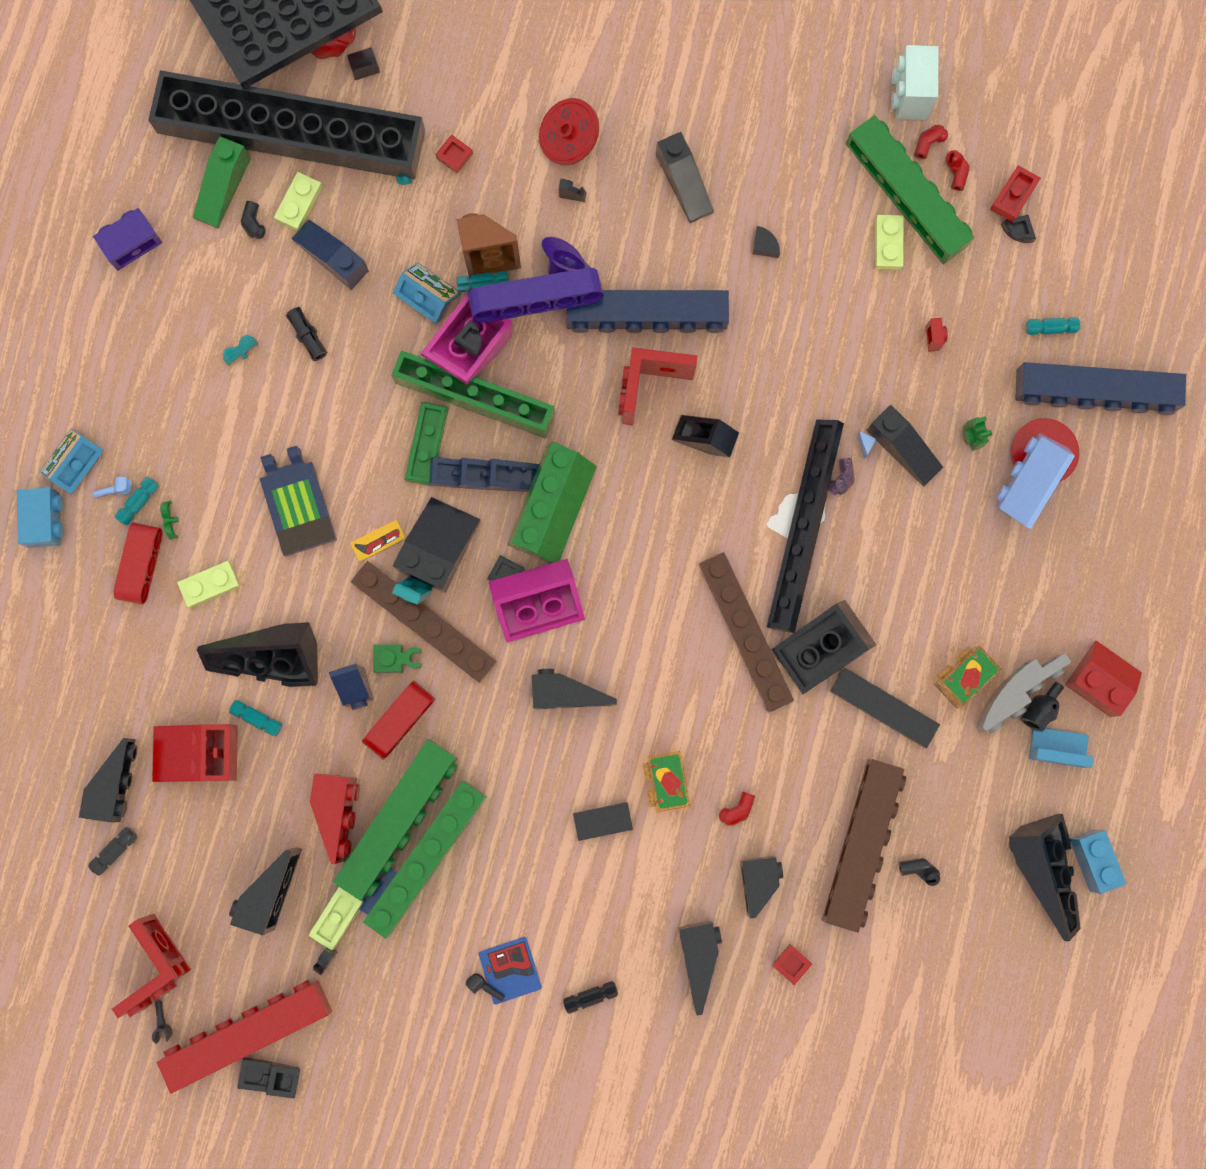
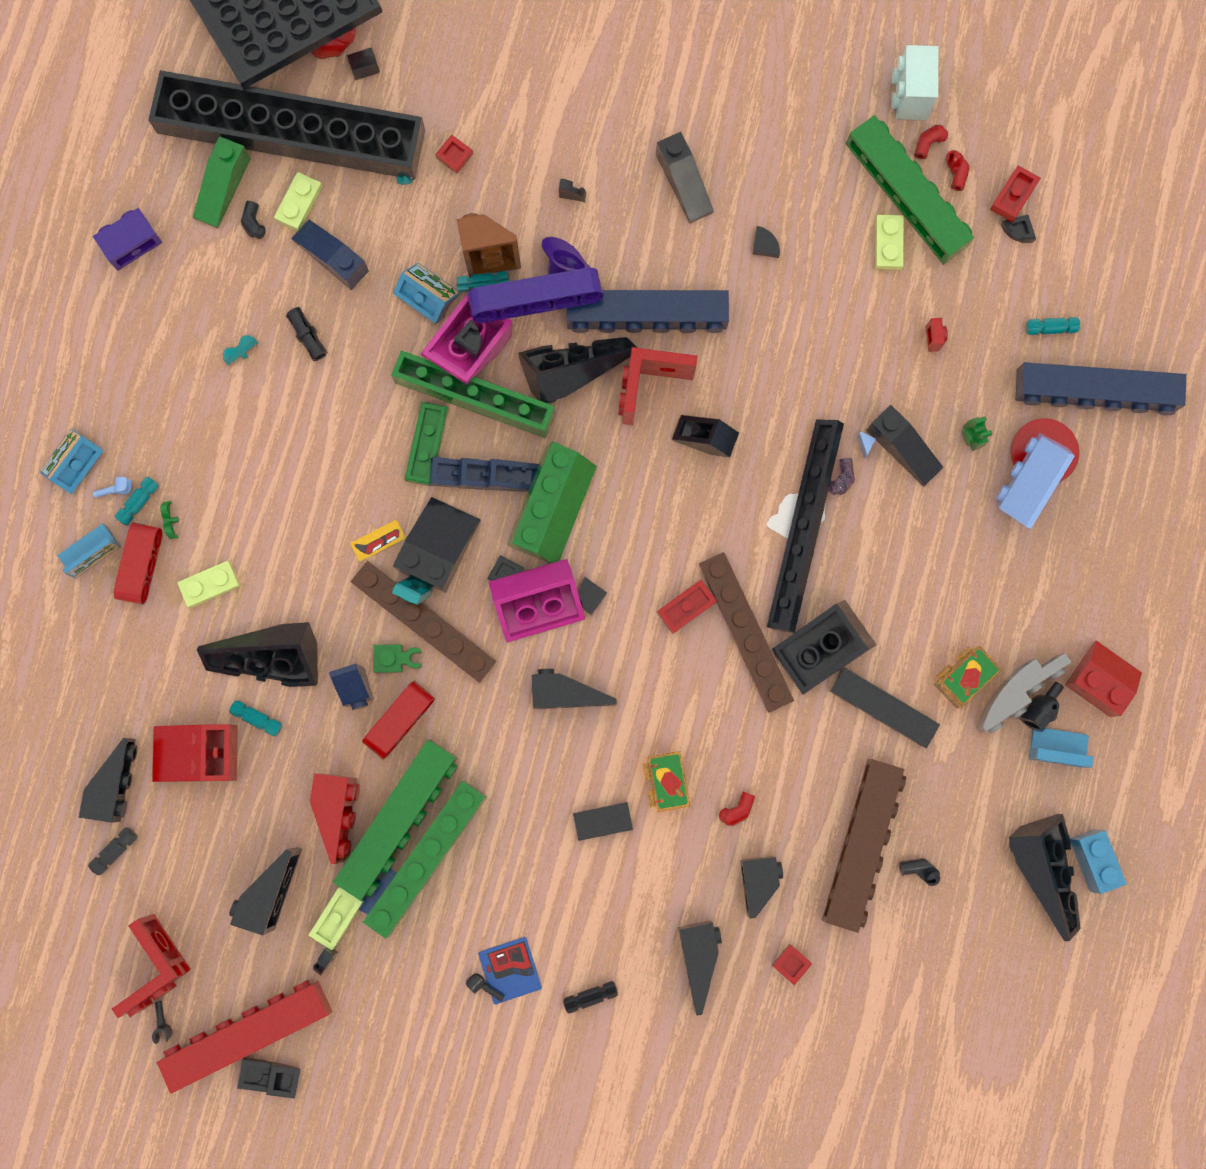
(39, 517): dark azure brick -> none
(88, 551): none -> dark azure panel
(296, 504): tile -> none
(563, 371): none -> black wedge
(569, 131): red shield -> none
(591, 595): none -> black tile
(686, 606): none -> red plate

